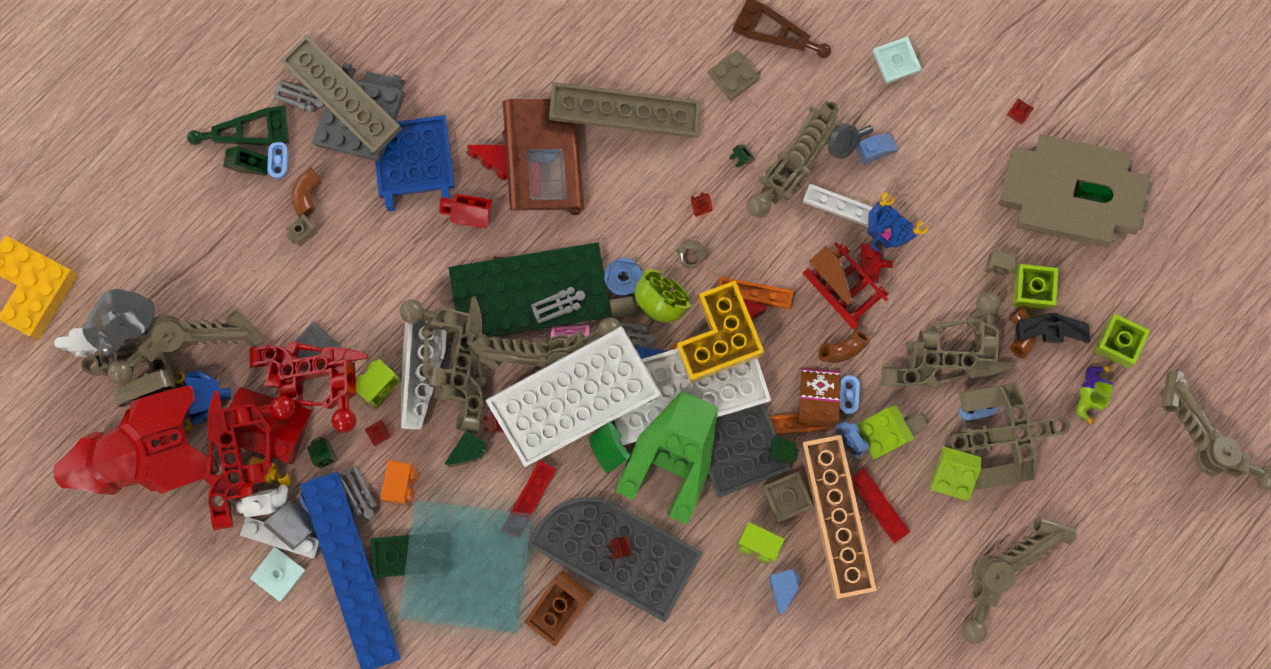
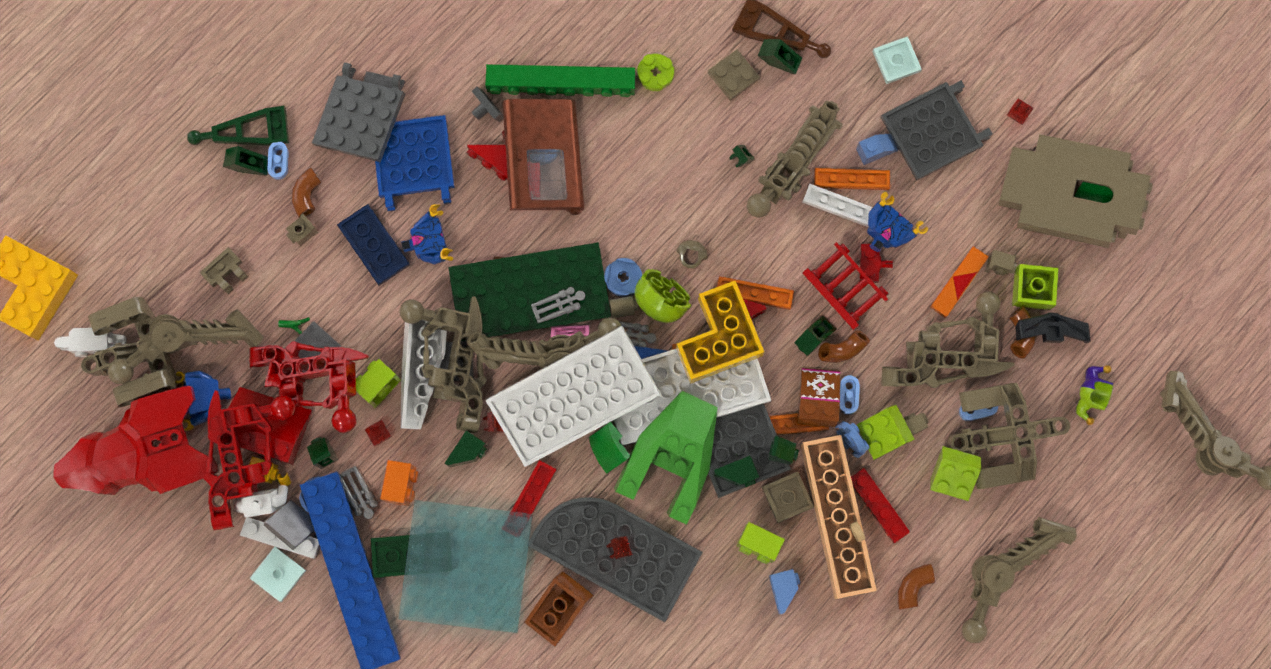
(118, 318): dark grey animal -> none
(221, 268): none -> dark tan plate
(293, 324): none -> green bar
(304, 106): light grey piece -> none
(341, 95): dark tan plate -> none
(373, 244): none -> dark blue tile
(428, 238): none -> blue torso
(467, 210): red brick -> none
(485, 106): none -> dark grey tile
(560, 80): none -> green brick
(624, 110): dark tan plate -> none
(652, 62): none -> lime plate
(701, 204): clear red tile -> none
(738, 472): none -> dark green slope
(780, 55): none -> dark green slope
(815, 336): none -> dark green slope
(832, 270): dark orange slope -> none
(845, 139): dark grey piece -> none
(852, 179): none -> orange tile
(857, 531): none -> tan tile
(912, 584): none -> dark orange cylinder
(933, 130): none -> dark grey plate
(959, 282): none -> orange tile
(1121, 340): lime brick -> none

